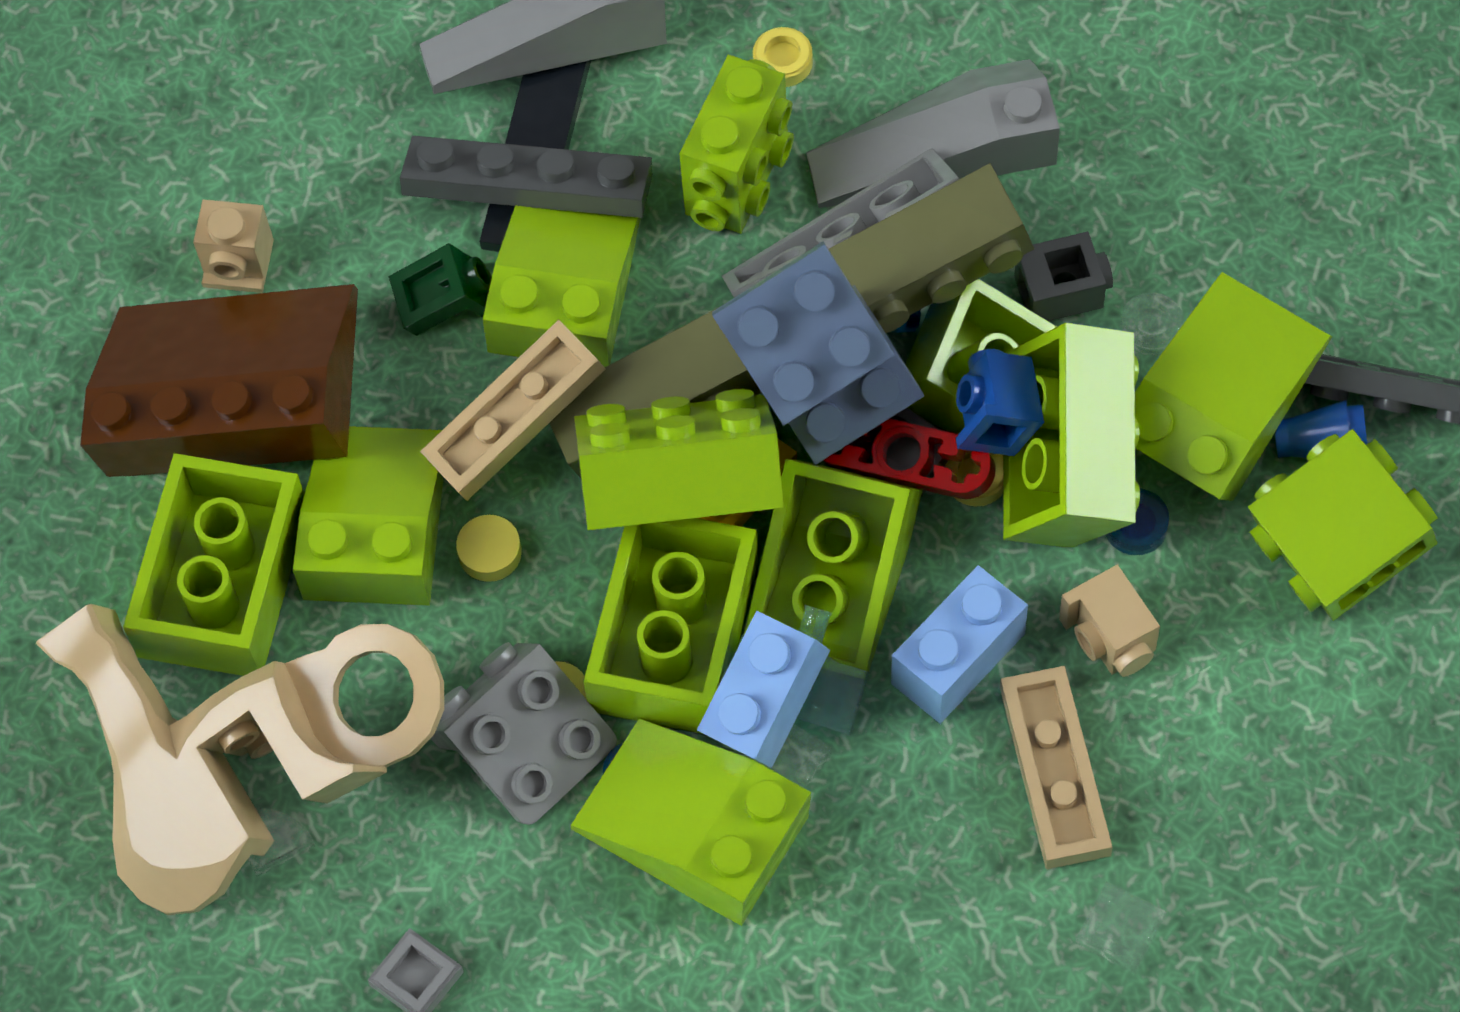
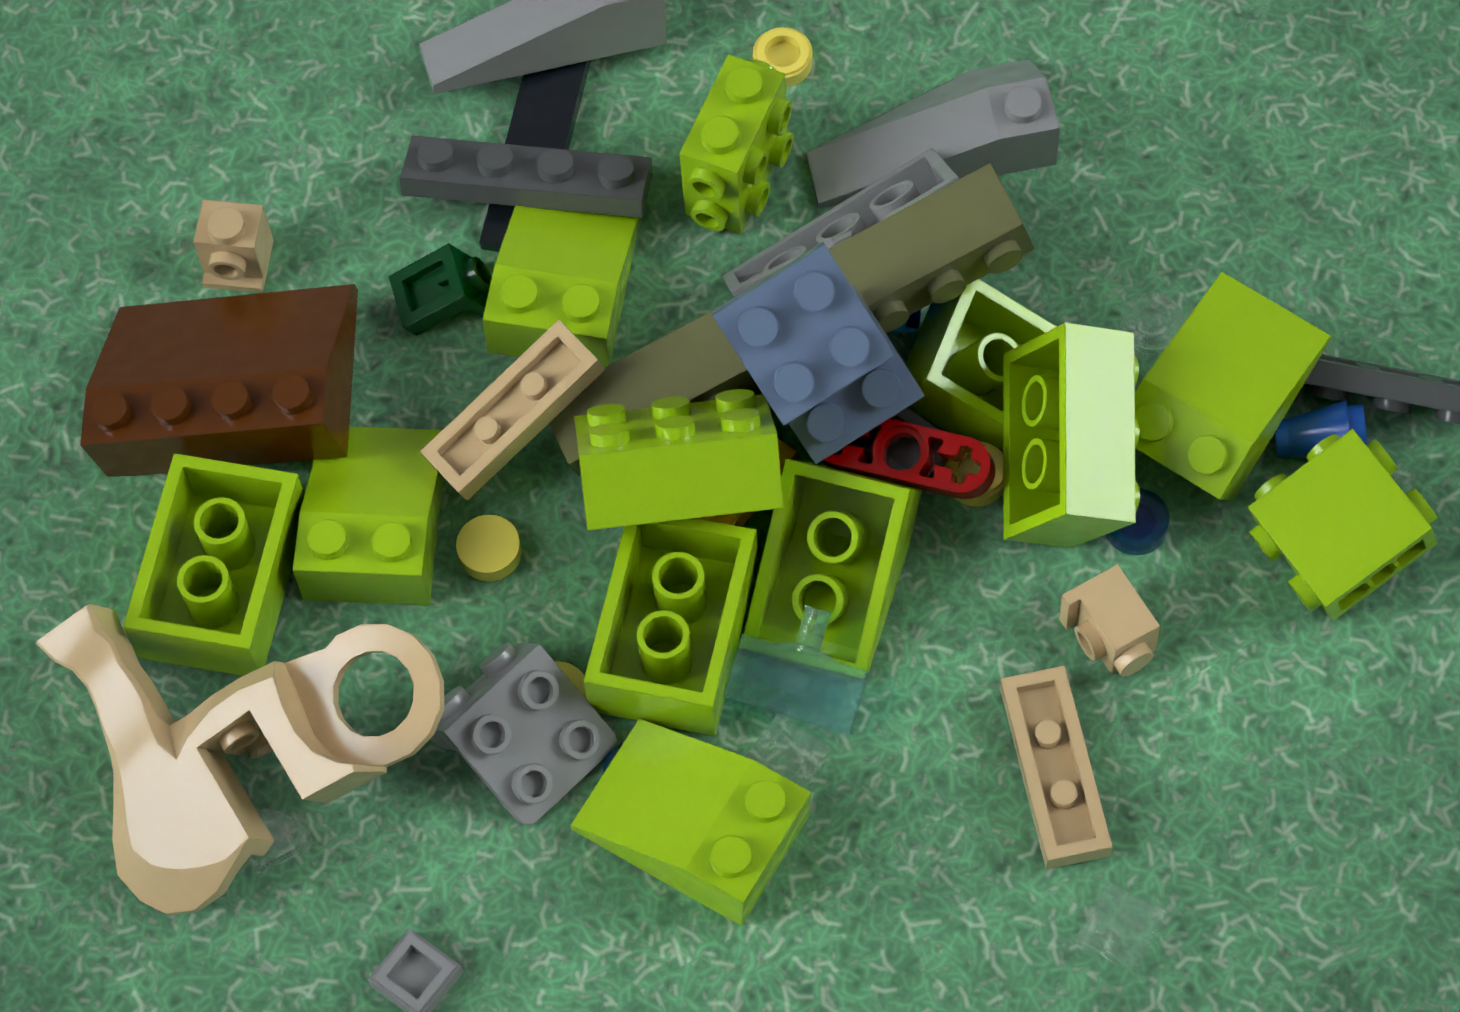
(764, 689): light blue brick -> none
(959, 644): light blue brick -> none
(998, 403): blue brick -> none
(1068, 261): dark grey brick -> none

